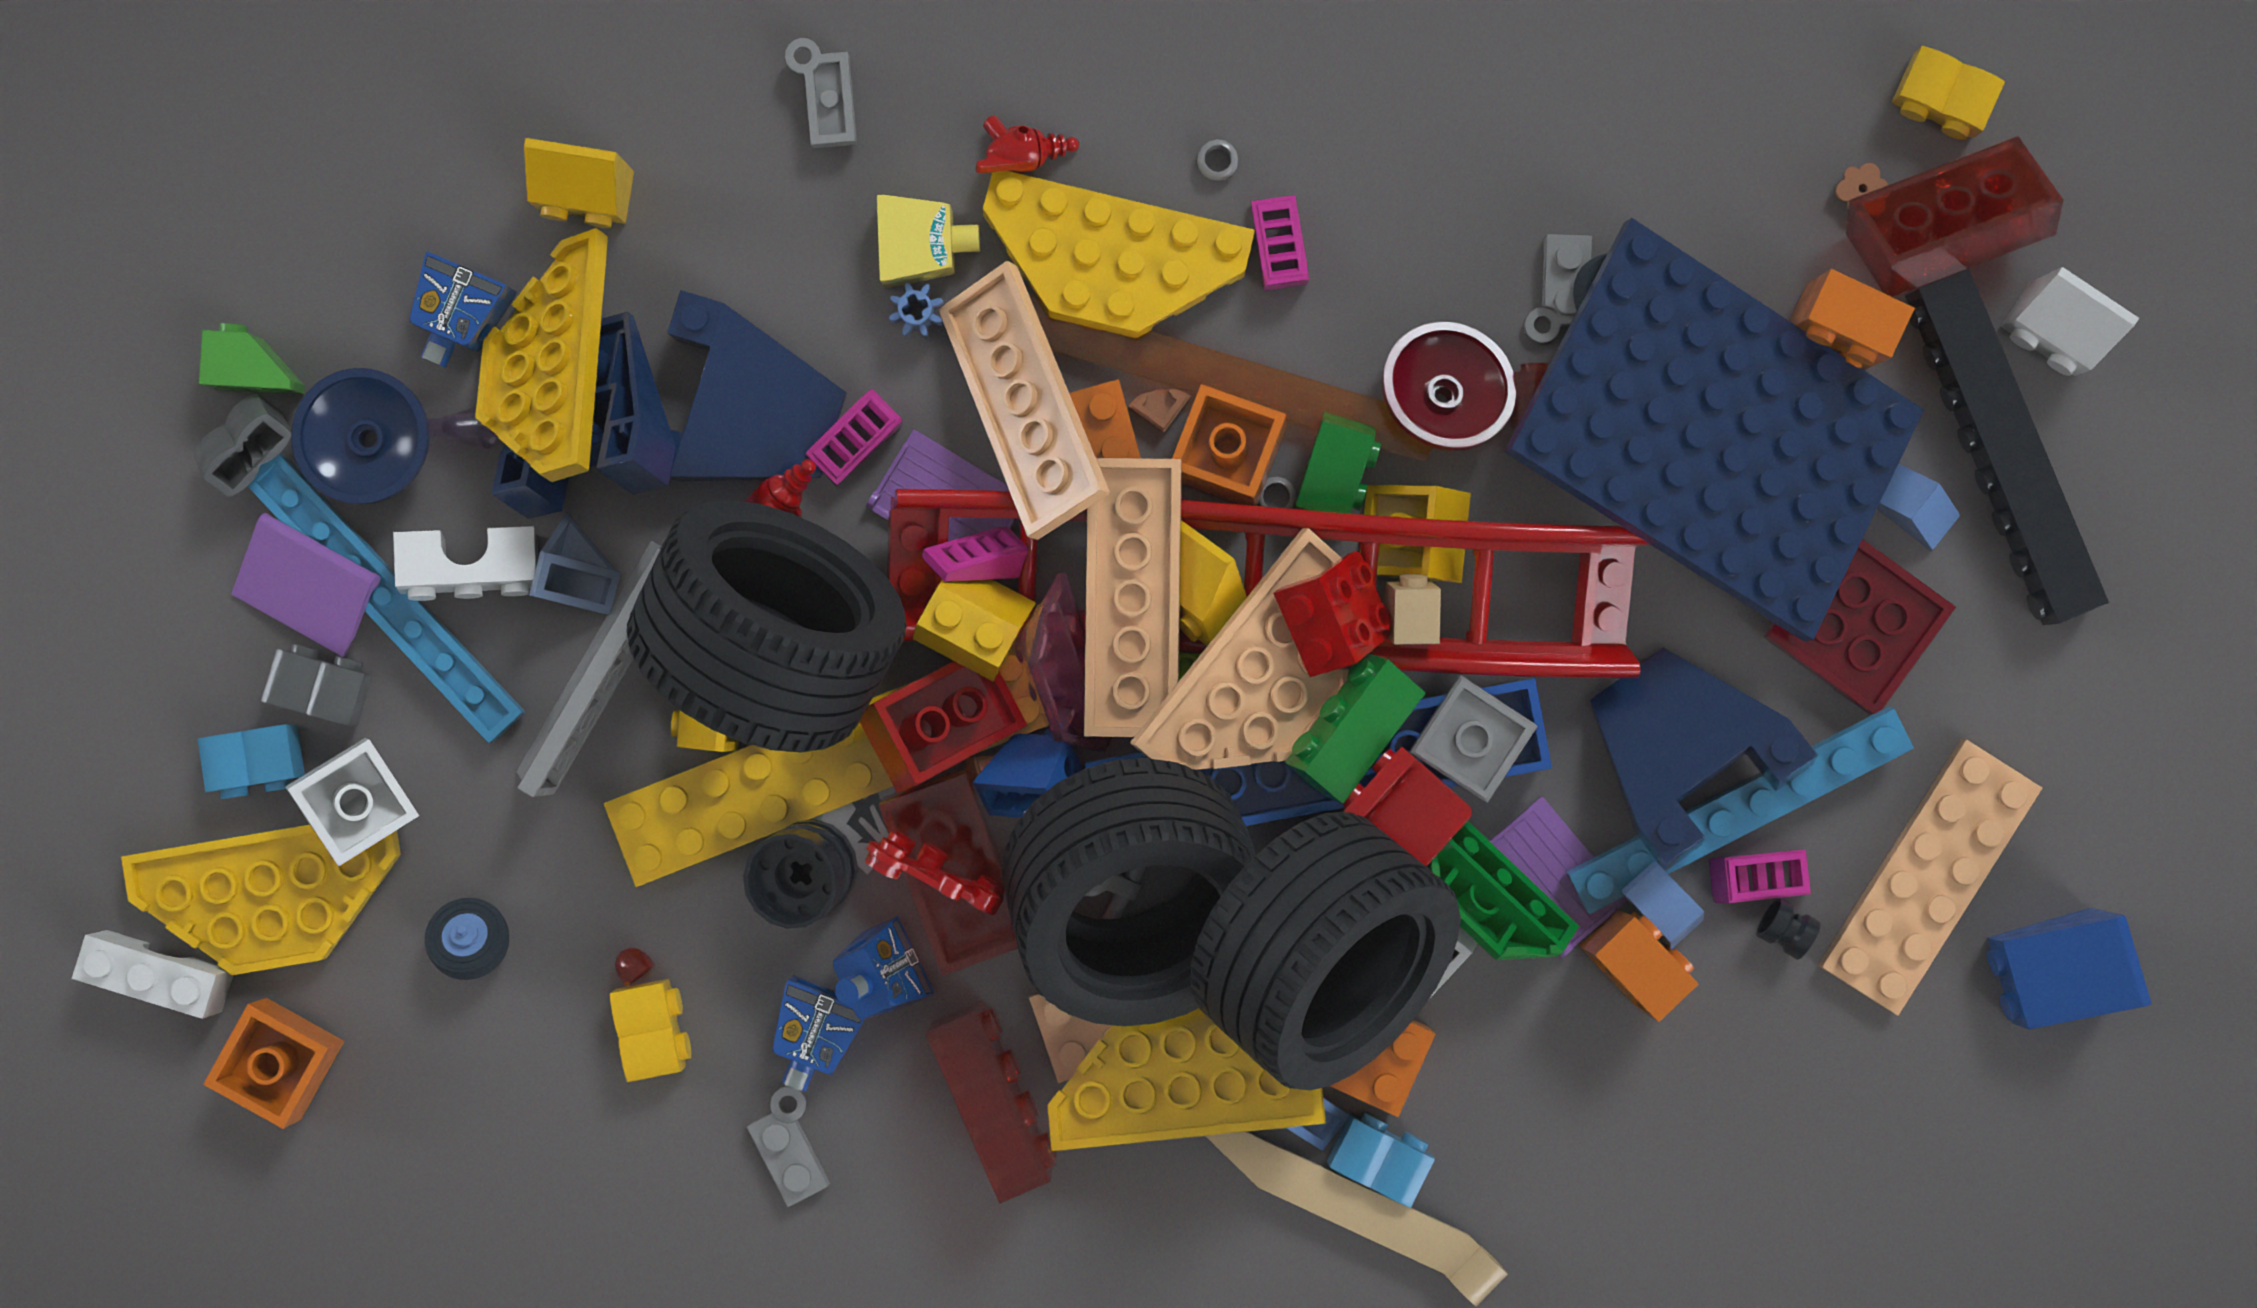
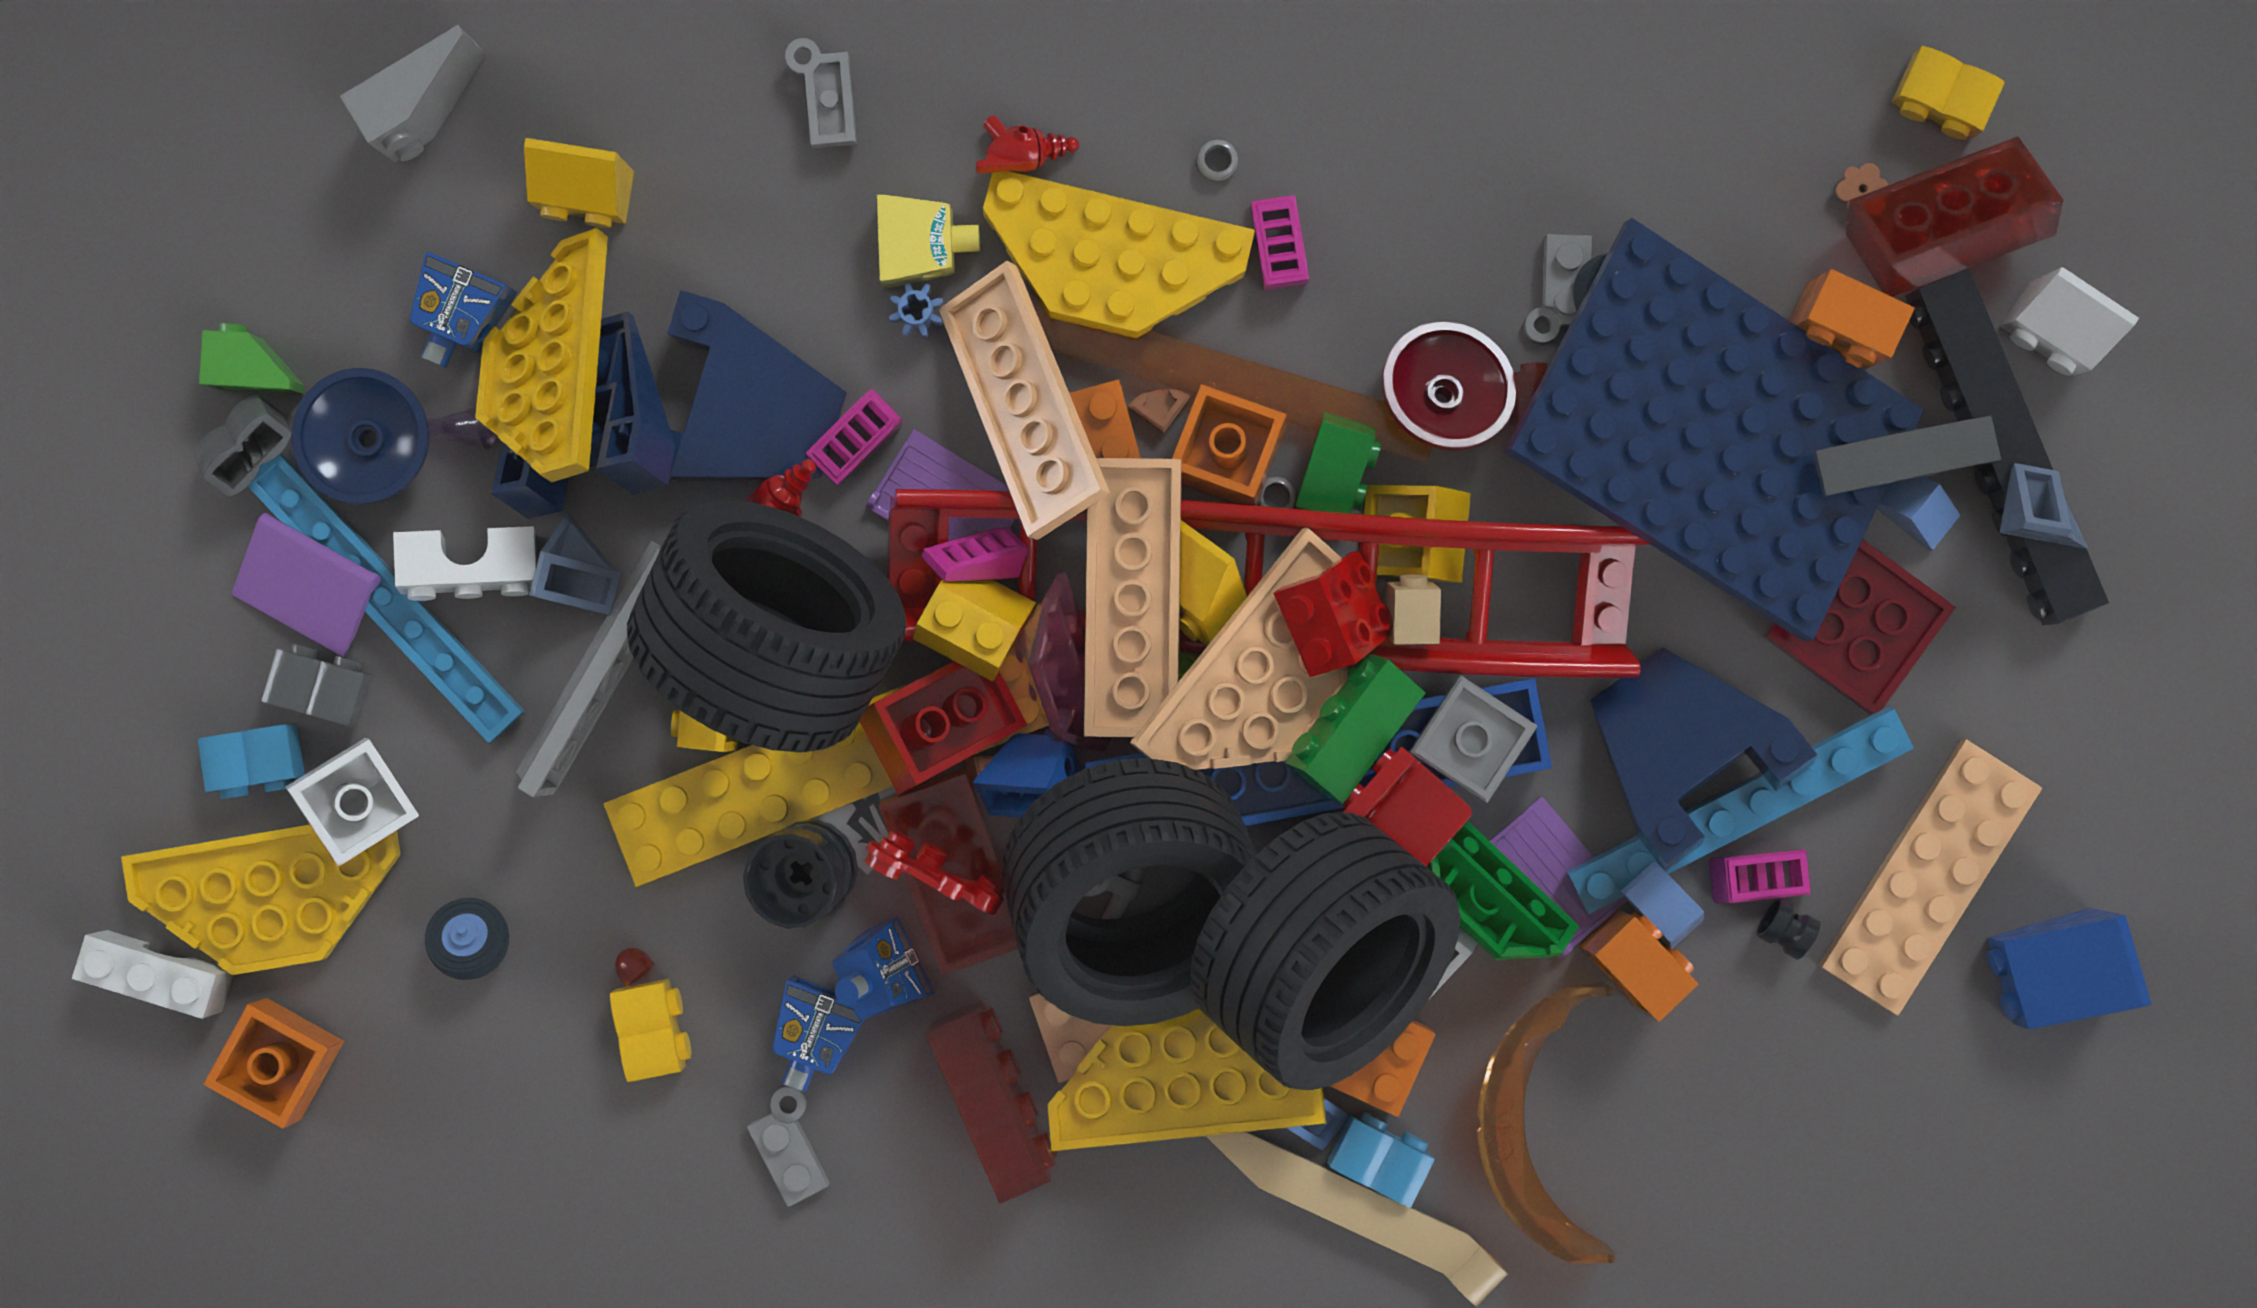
(415, 95): none -> light grey slope
(1503, 1137): none -> clear orange windscreen
(1907, 455): none -> dark grey slope
(2038, 507): none -> sand blue slope

